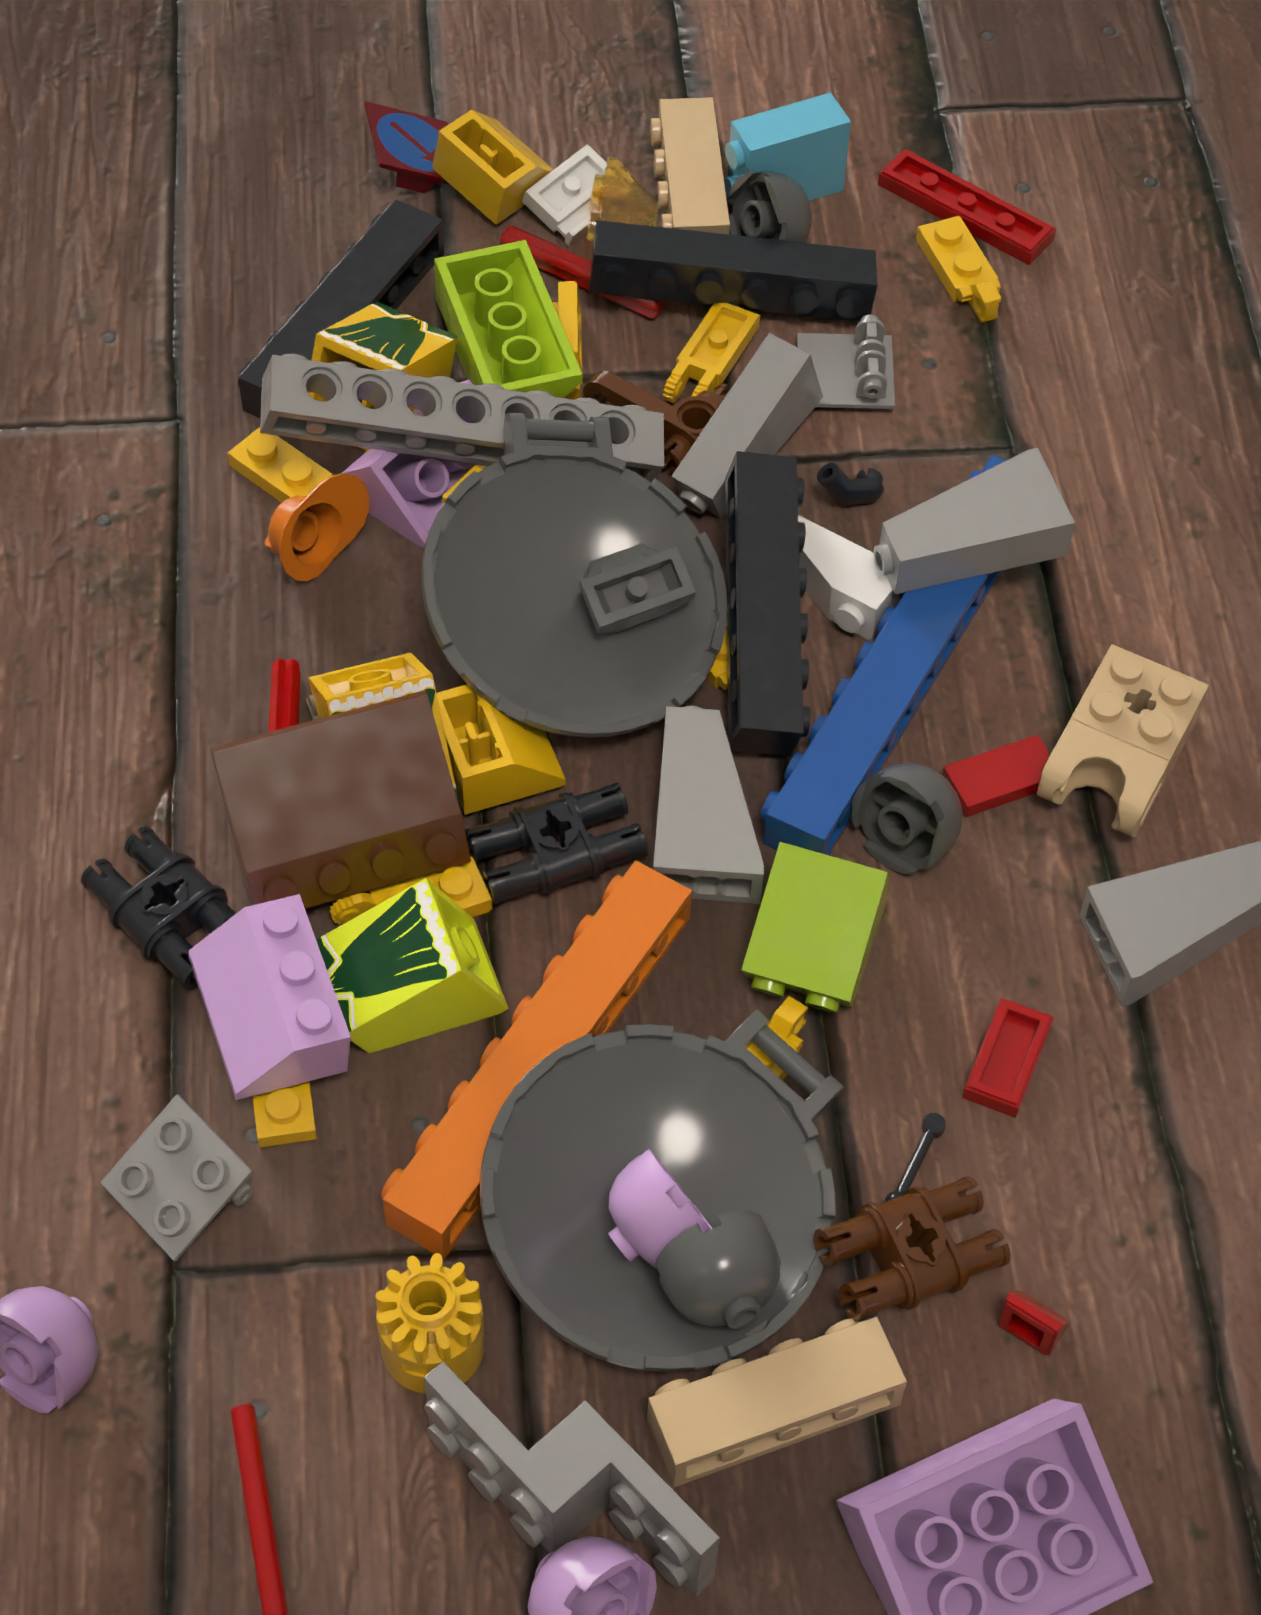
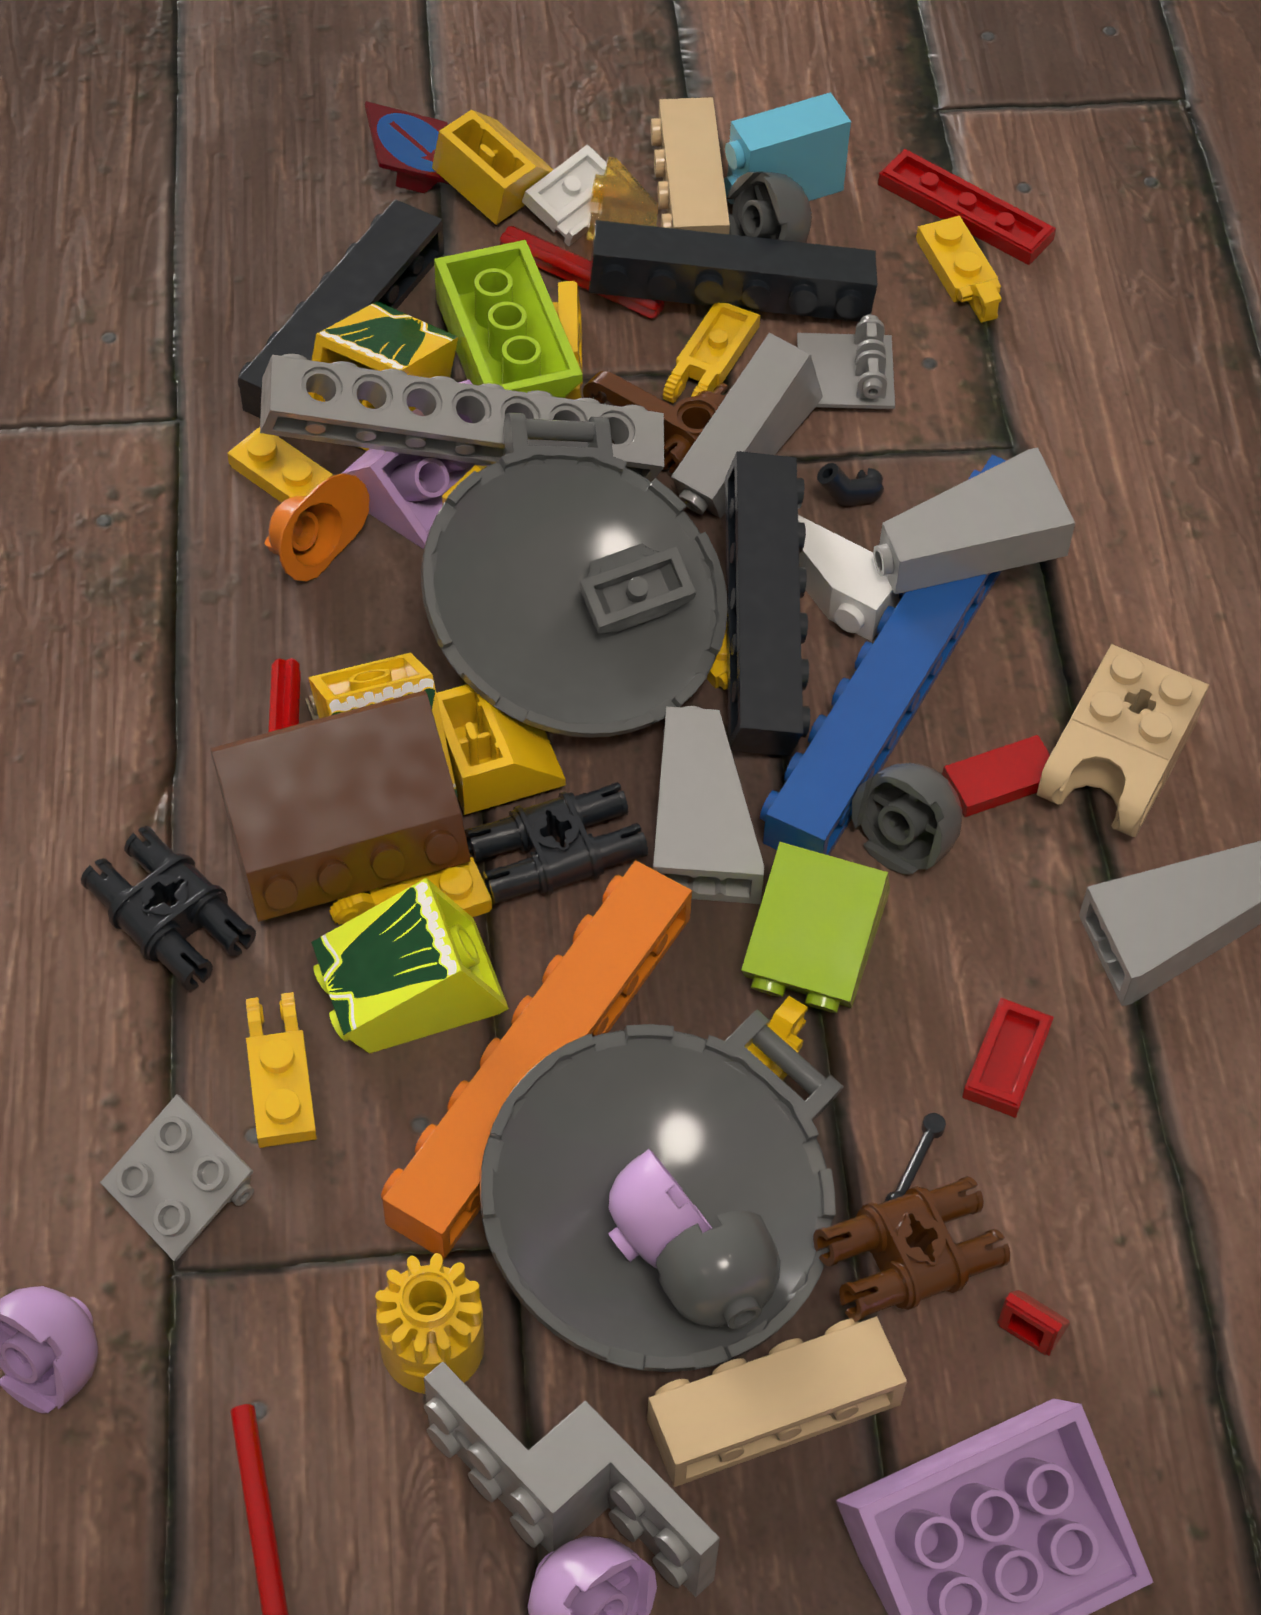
(270, 999): lavender slope -> none

